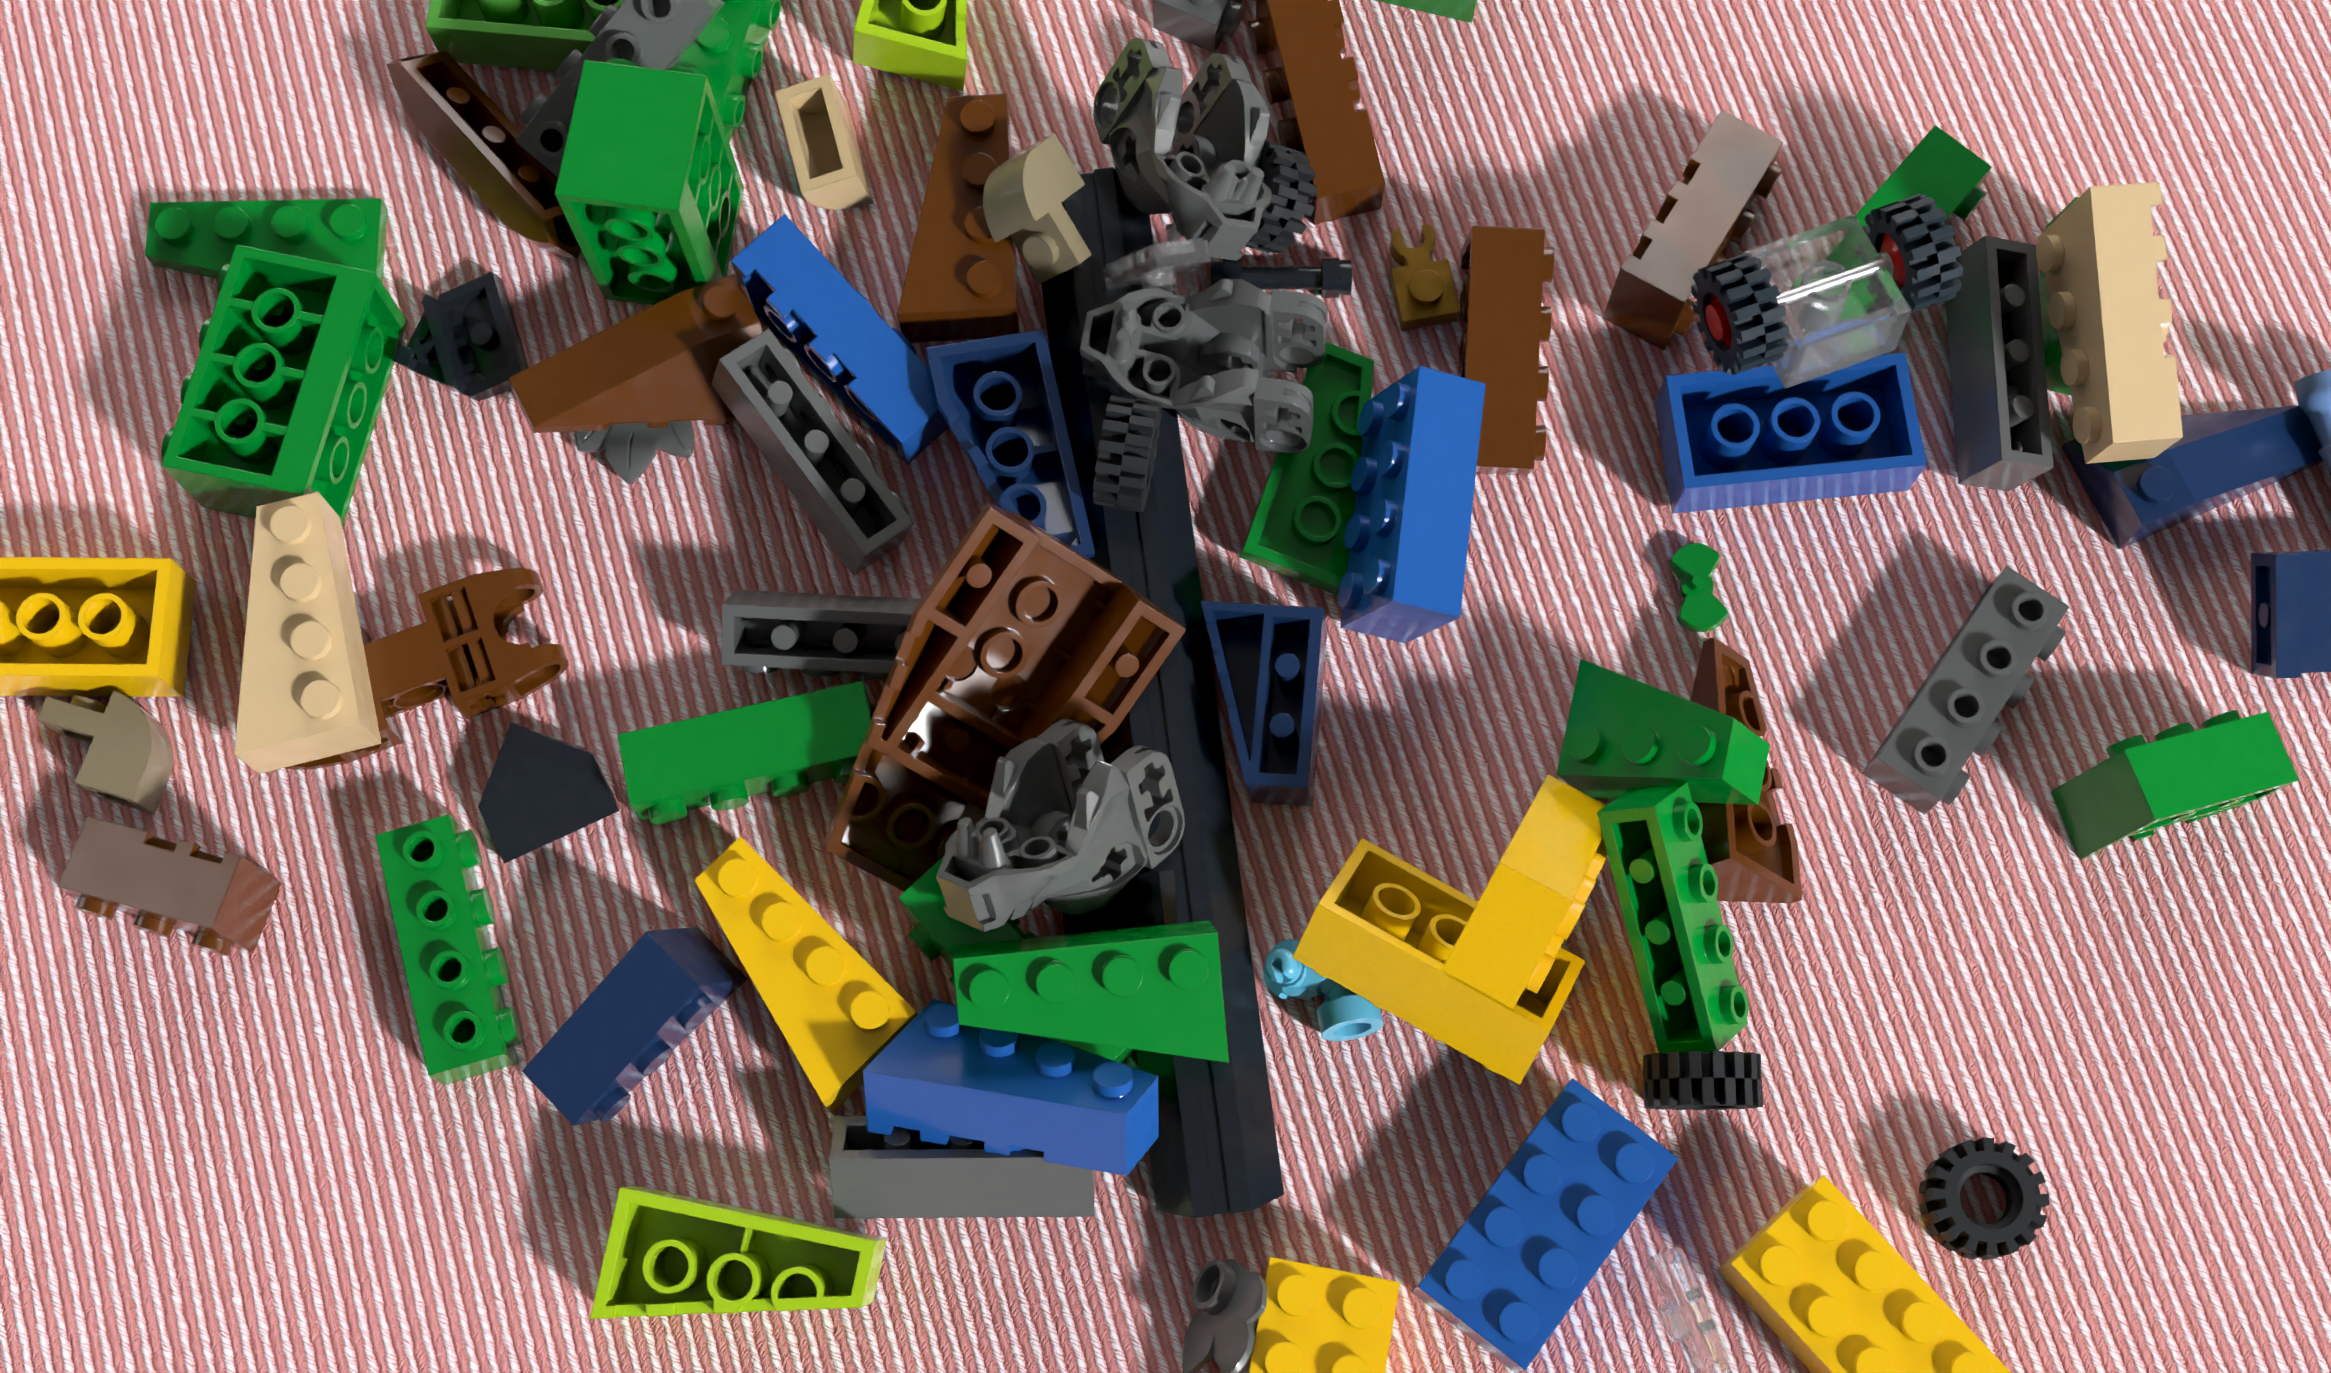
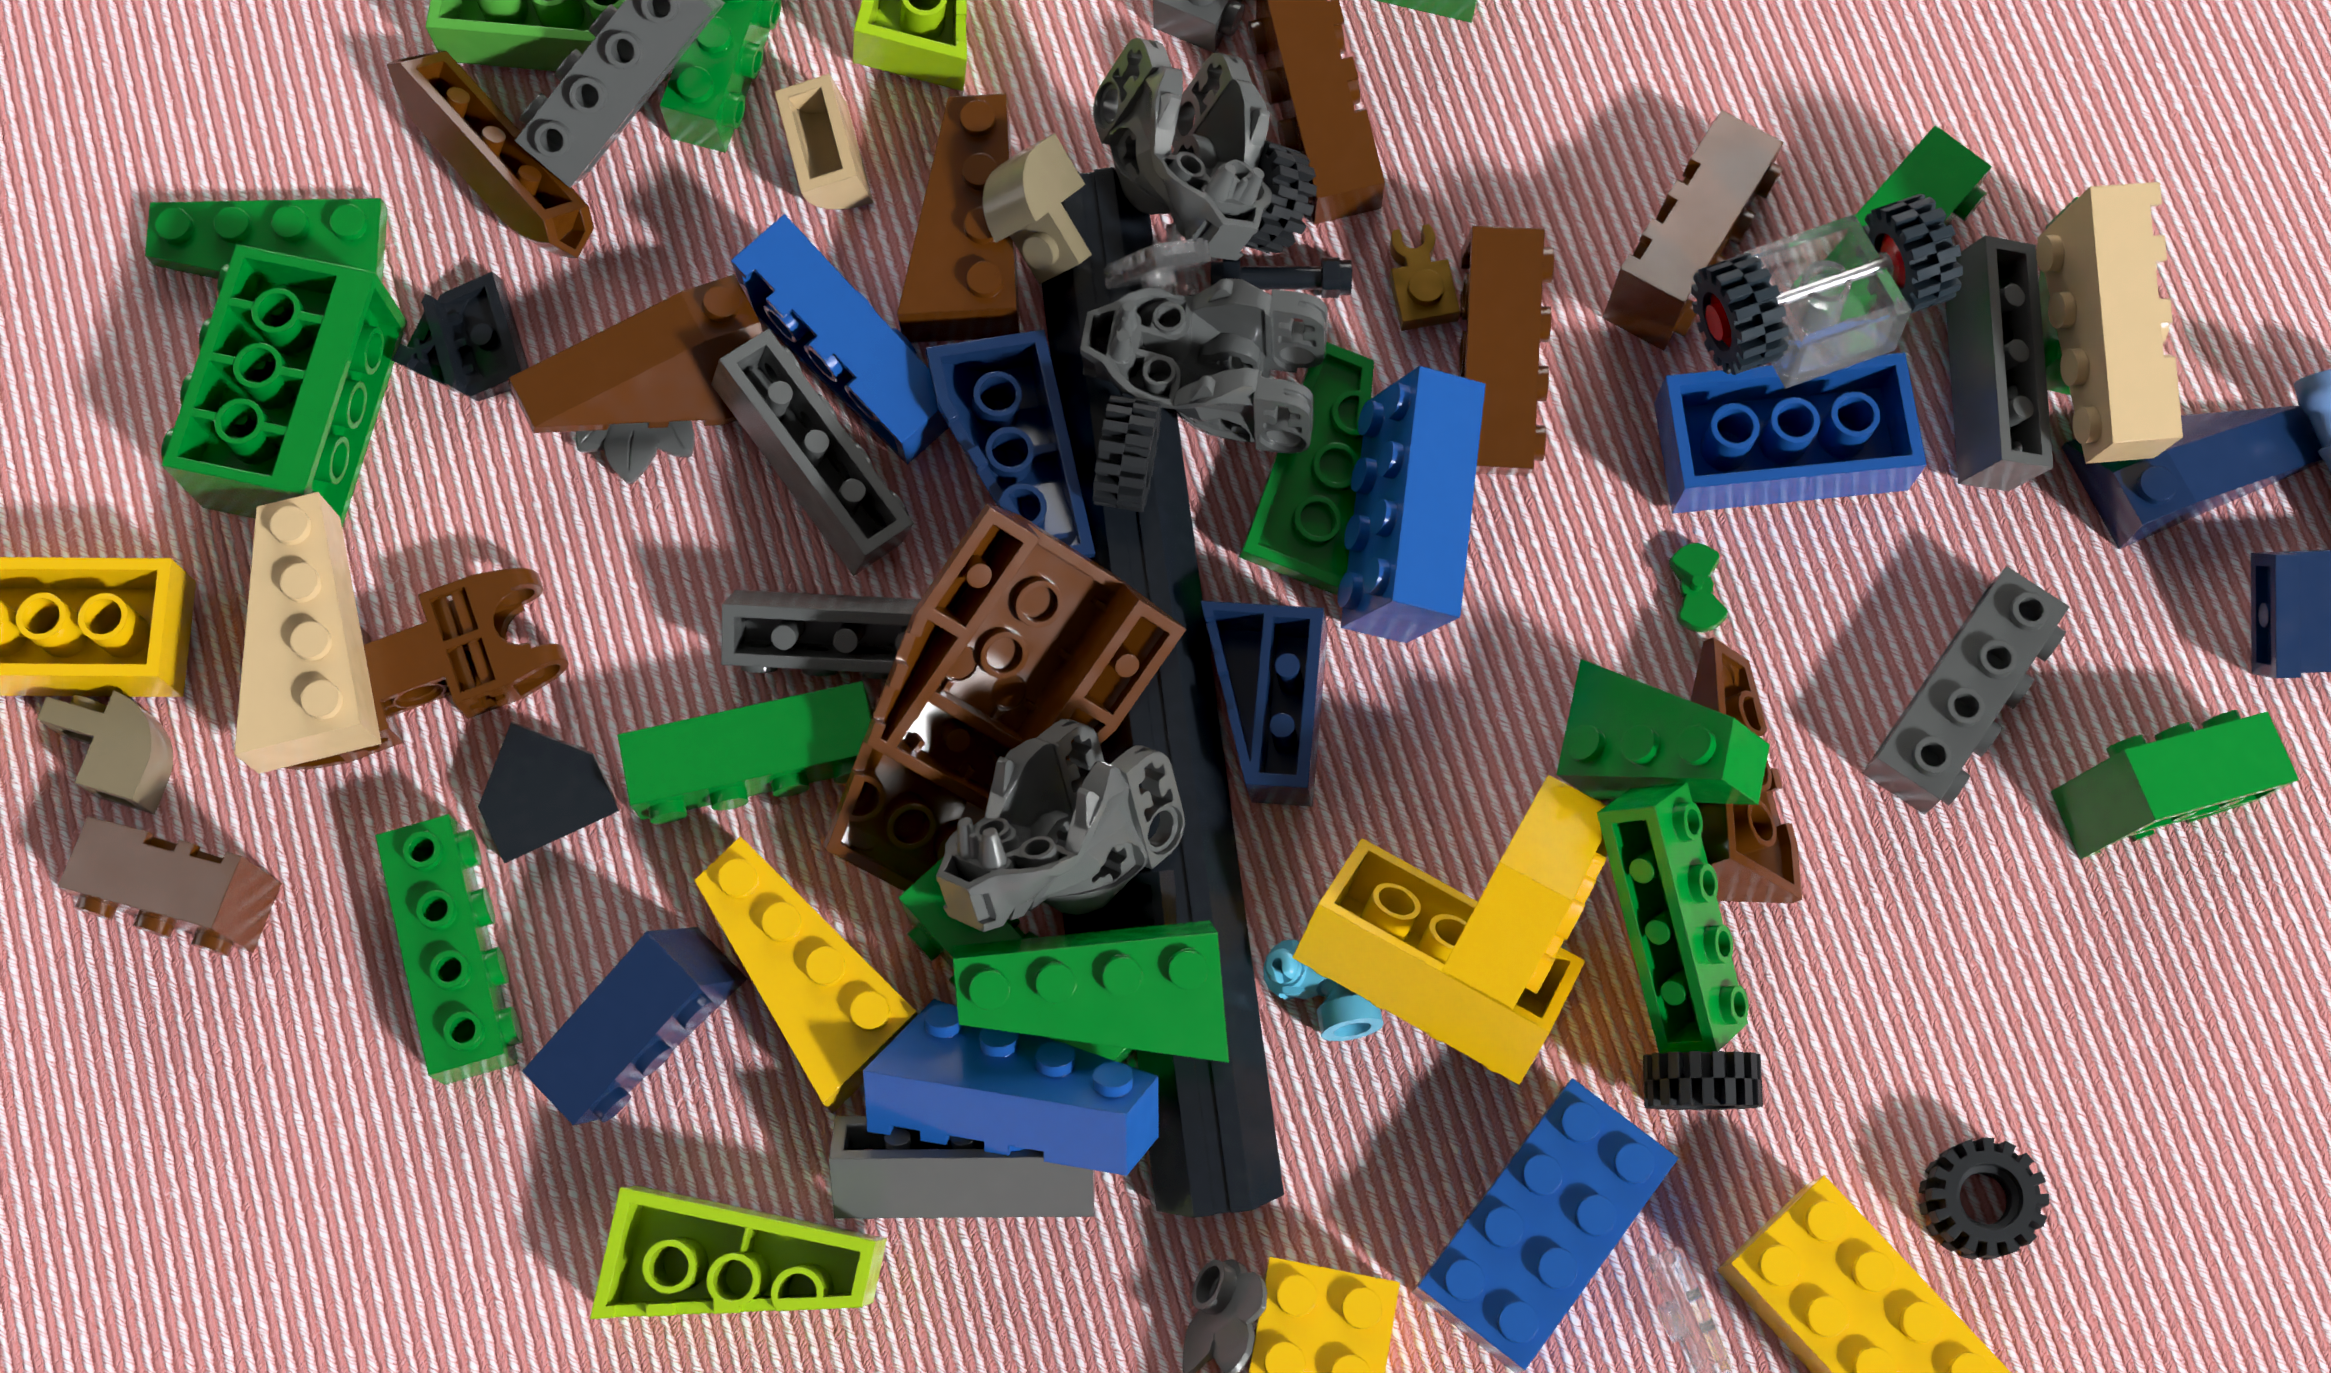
(649, 181): green brick -> none

